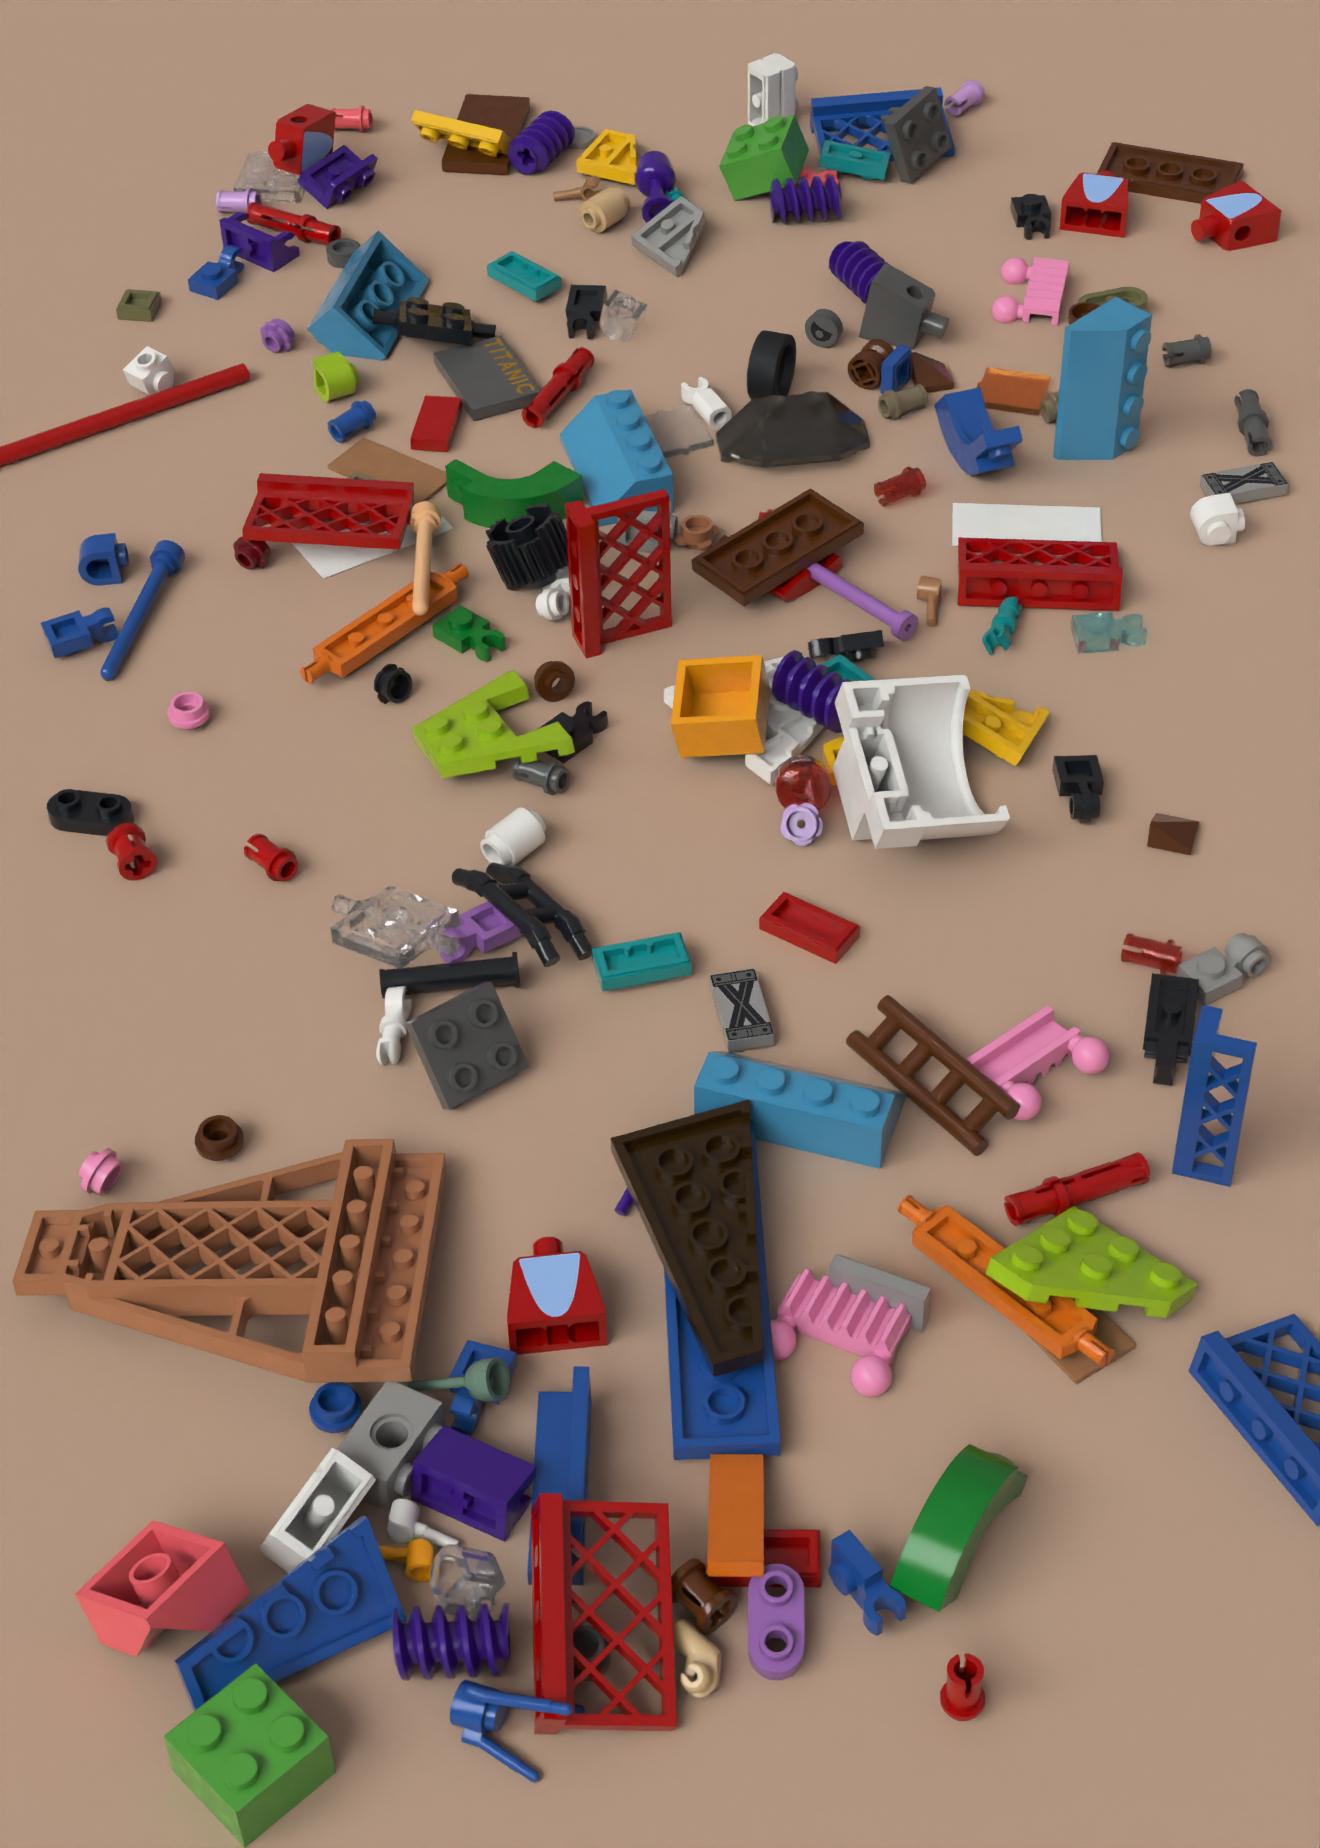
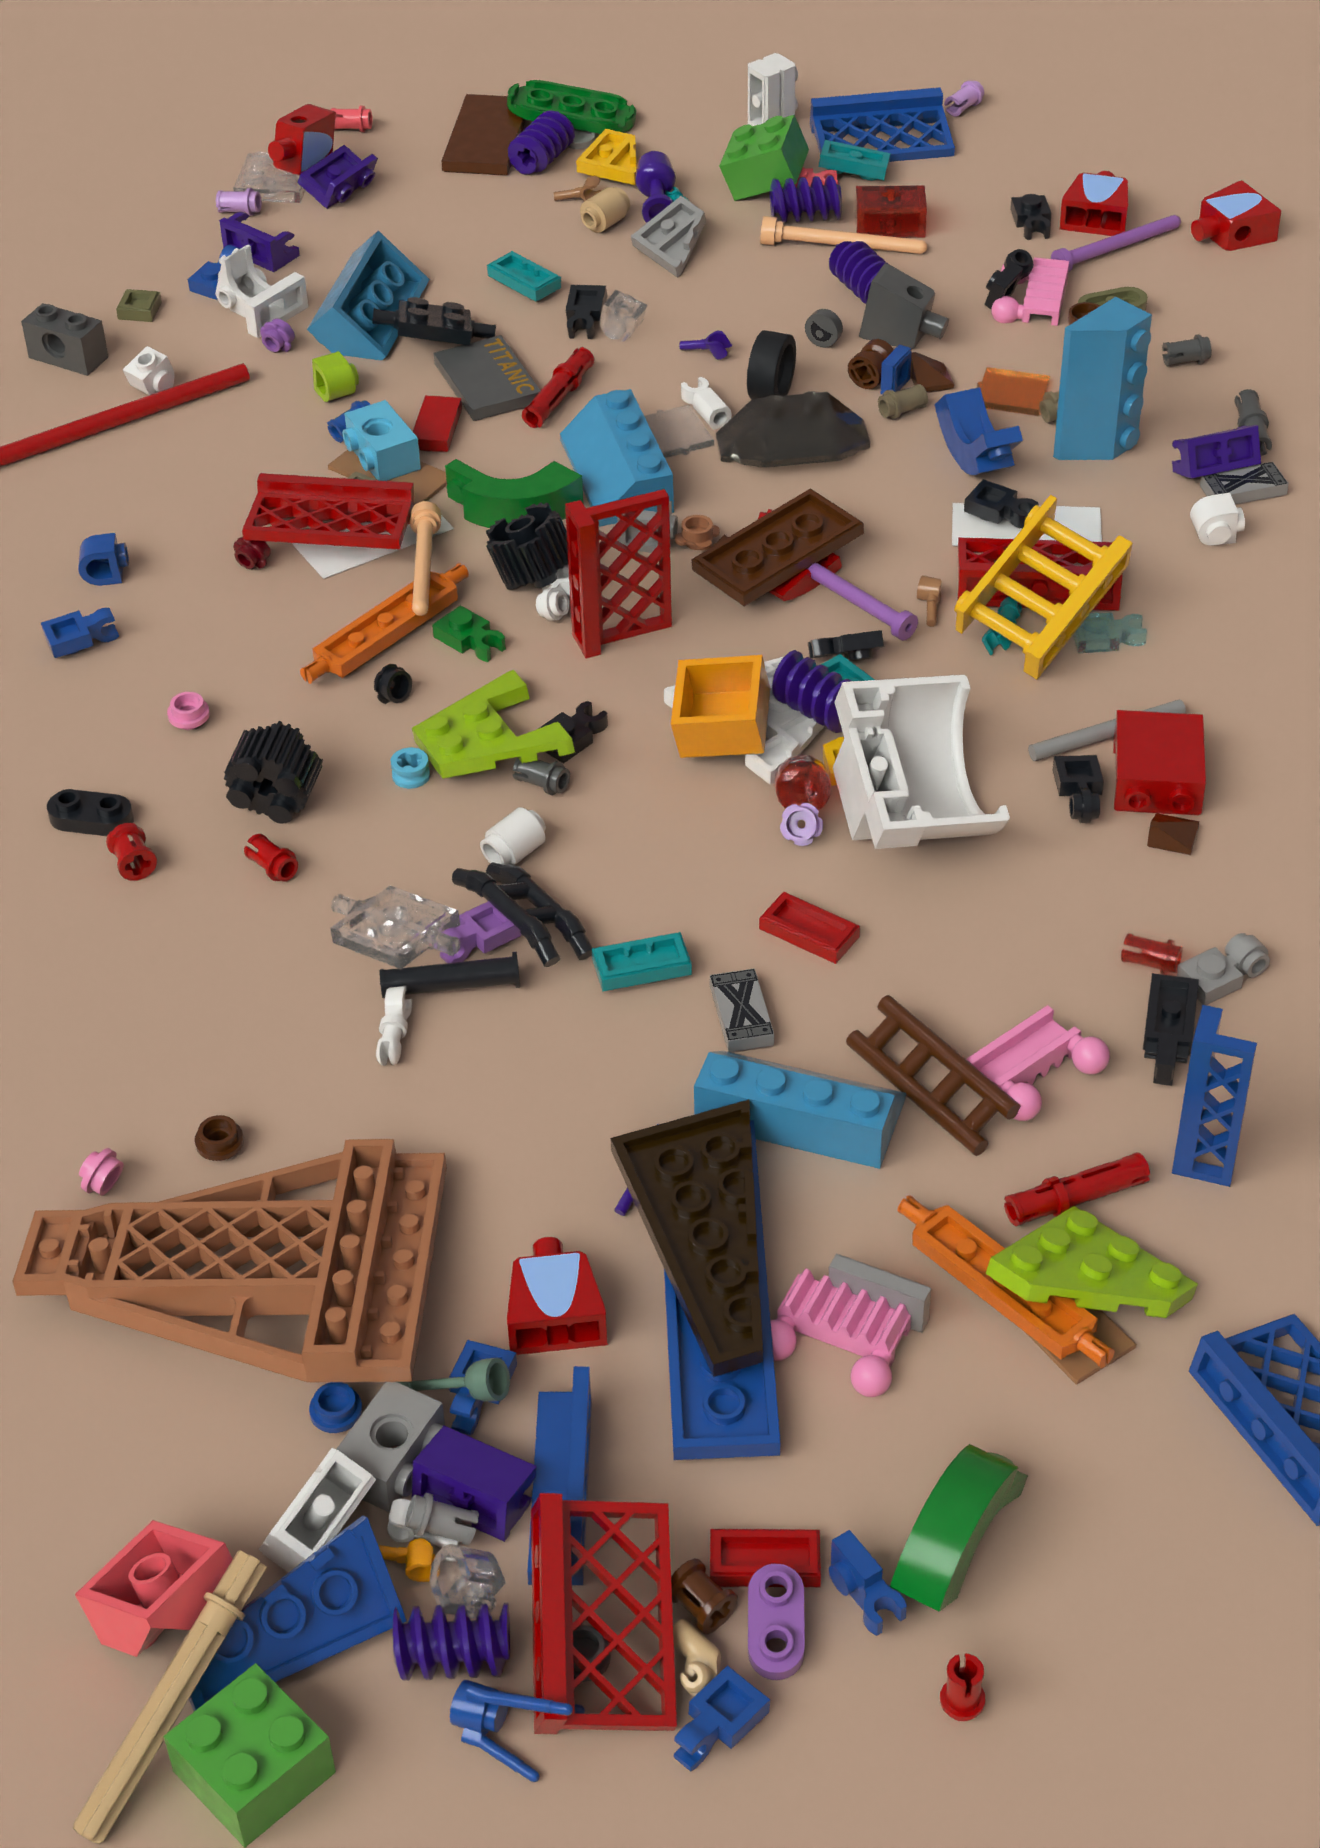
(65, 339): none -> dark grey brick
(165, 561): blue piece -> none
(169, 1697): none -> tan axle
(249, 295): none -> white tile
(264, 215): red pin -> none
(272, 772): none -> black brick
(340, 251): dark grey tile -> none
(381, 441): none -> medium azure brick
(410, 768): none -> medium azure bush
(440, 1519): none -> light grey pin
(461, 133): yellow tile -> none
(467, 1045): dark grey plate -> none
(547, 674): reddish brown plate -> none
(584, 107): none -> green tile
(715, 342): none -> dark purple hand
(721, 1711): none -> blue plate
(736, 1516): orange tile -> none
(776, 231): none -> light nougat piece
(891, 211): none -> clear red brick
(900, 486): clear red pin -> none
(917, 134): dark grey plate -> none
(996, 502): none -> black plate
(999, 726): yellow wing -> none
(1017, 266): none -> black plate
(1061, 619): none -> yellow fence
(1090, 734): none -> light grey bar
(1117, 241): none -> medium lavender bar
(1159, 762): none -> red panel
(1169, 172): reddish brown tile -> none
(1218, 452): none -> dark purple hinge

